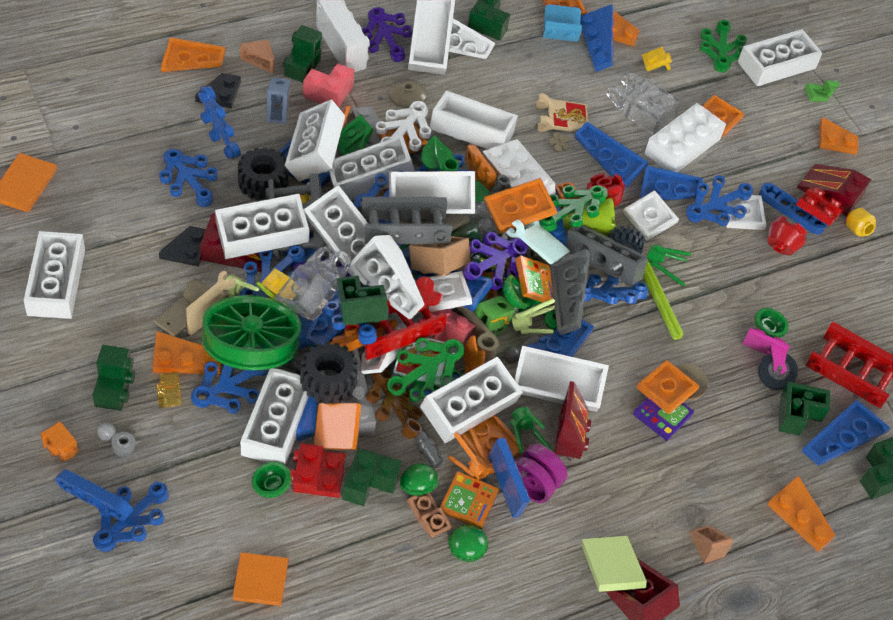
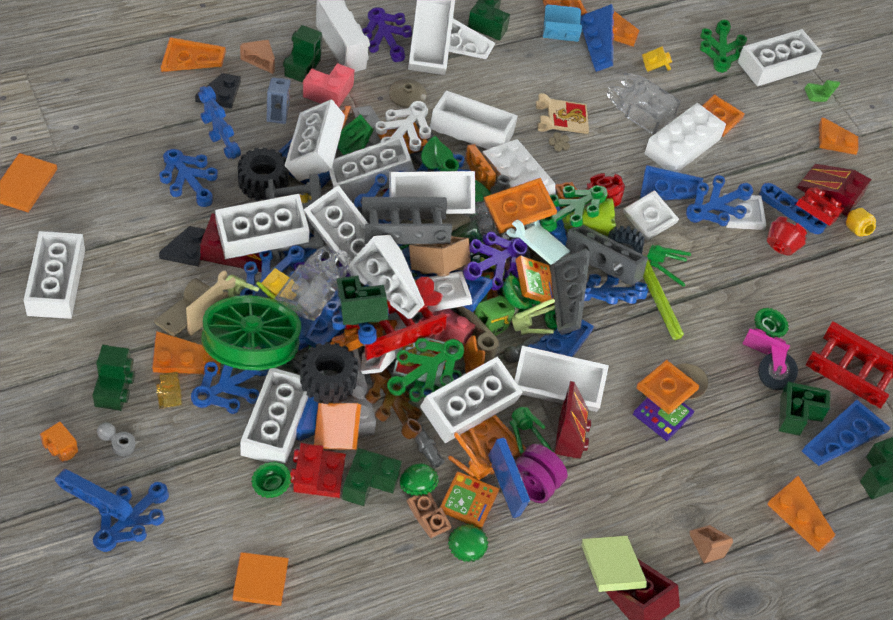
(611, 154): blue wing -> none

